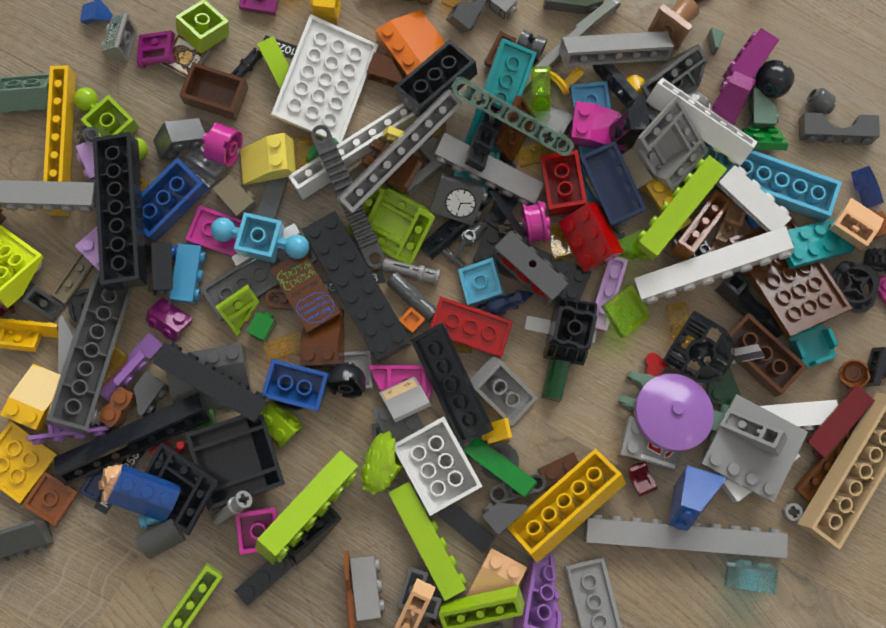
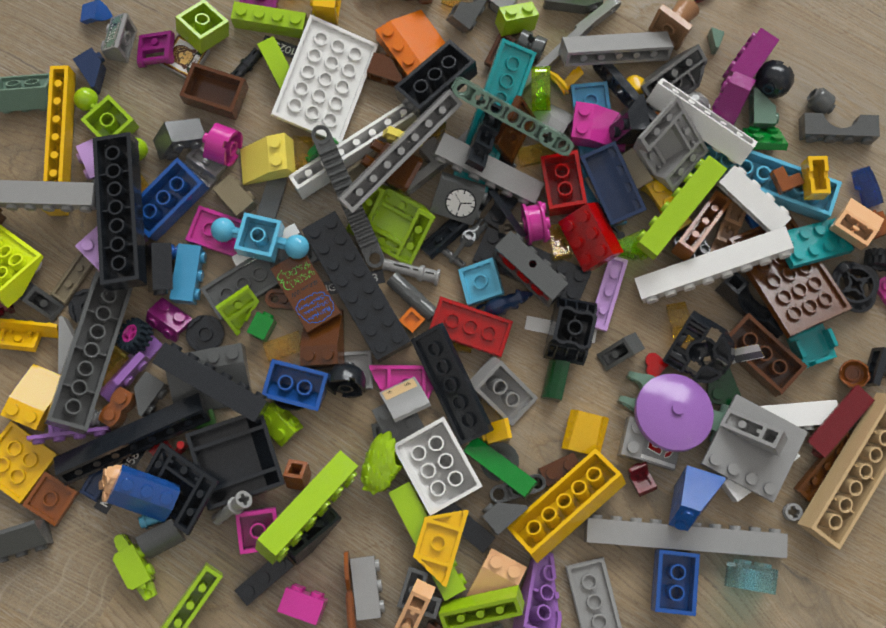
(86, 134): dark grey hinge -> none
(92, 68): none -> dark blue slope
(133, 567): none -> lime hinge
(134, 336): none -> black wheel
(205, 333): none -> black tile
(268, 19): none -> lime brick
(297, 474): none -> dark orange brick
(303, 604): none -> dark pink brick
(439, 543): none -> yellow wing
(516, 17): none -> lime brick
(584, 432): none -> yellow slope
(620, 351): none -> dark grey slope
(626, 311): clear neon green plate -> none
(675, 582): none -> blue brick
(784, 182): none -> dark orange piece
(815, 178): none -> yellow brick

